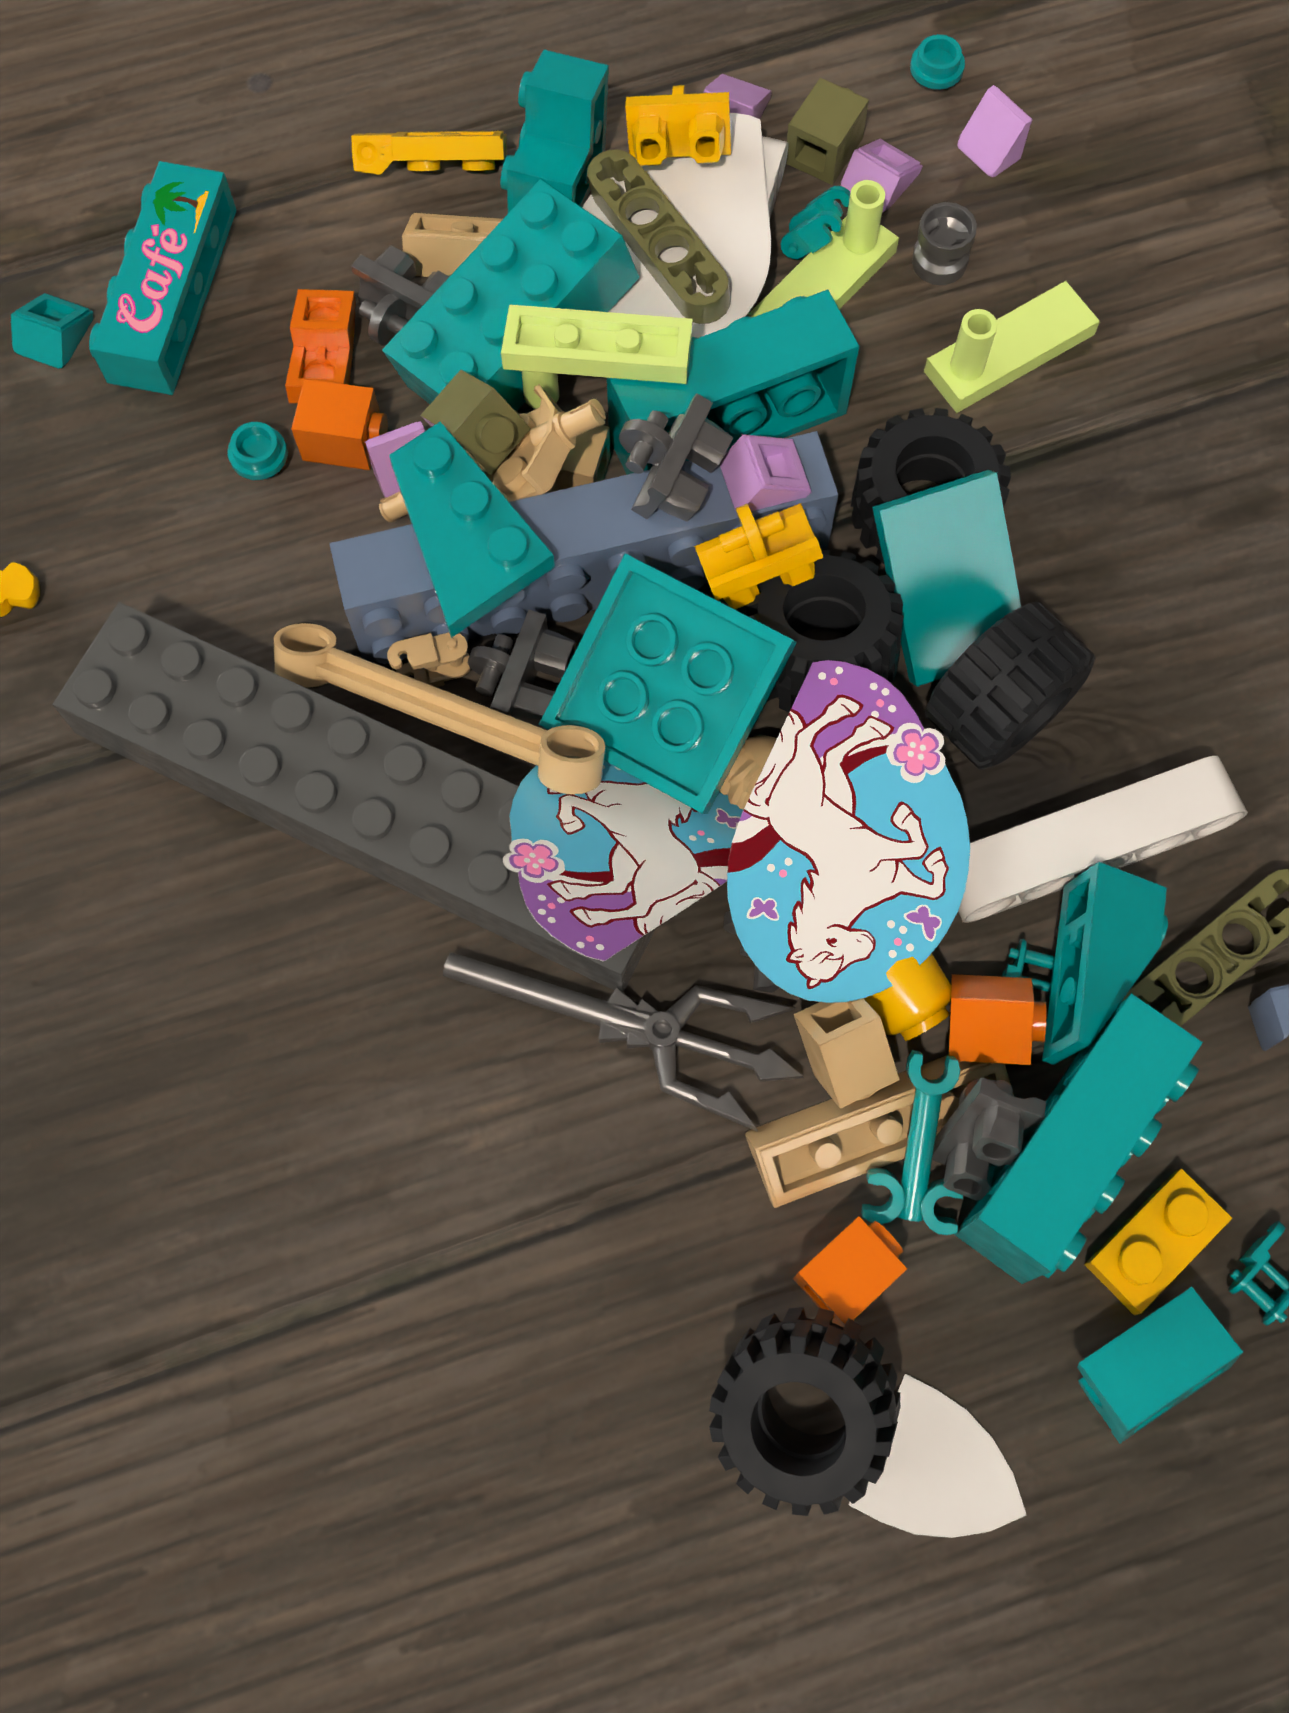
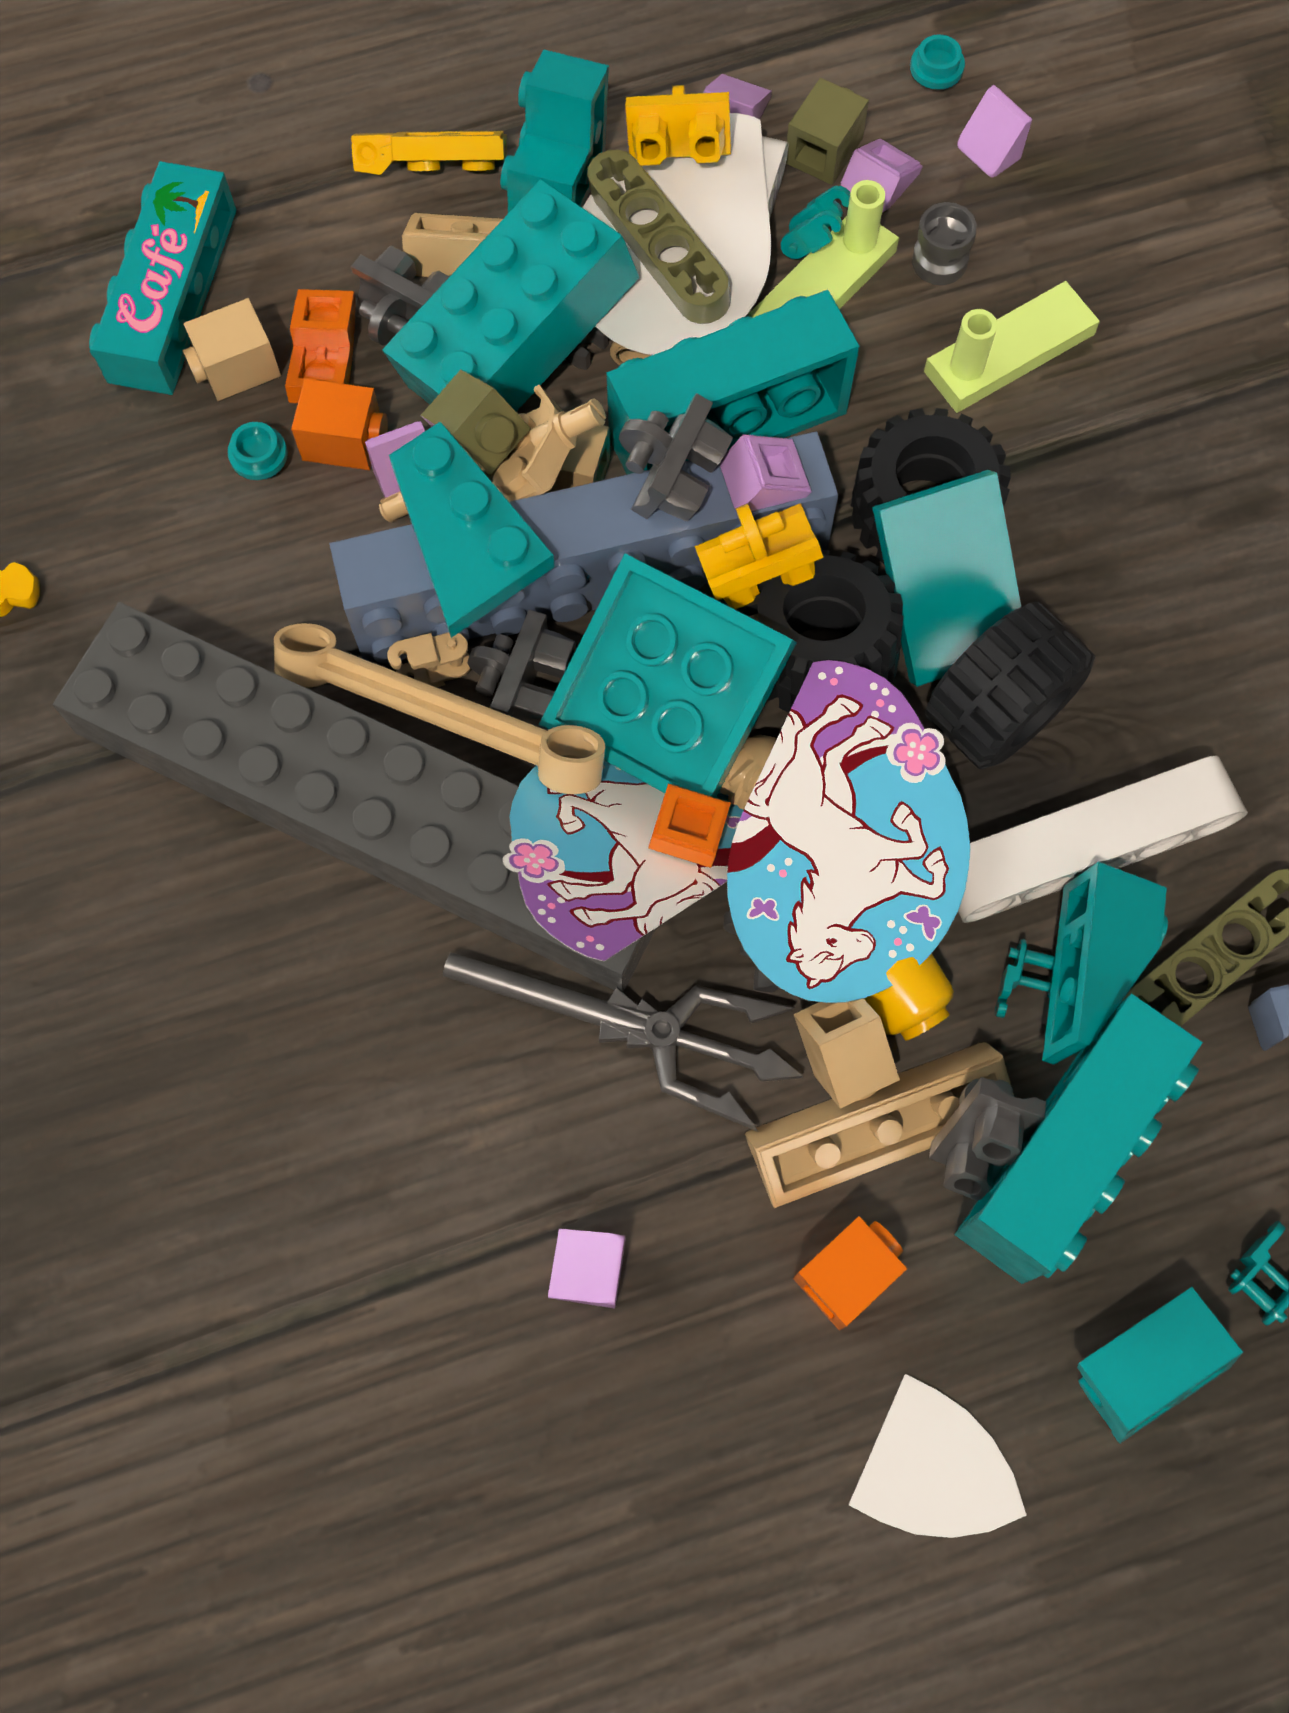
(49, 329): teal slope -> none
(230, 350): none -> tan brick
(587, 1267): none -> lavender slope
(593, 344): yellowish green piece -> none
(689, 825): none -> orange tile
(797, 1464): black tyre -> none
(914, 1197): teal bar -> none
(994, 1019): orange brick -> none
(1158, 1242): yellow plate -> none

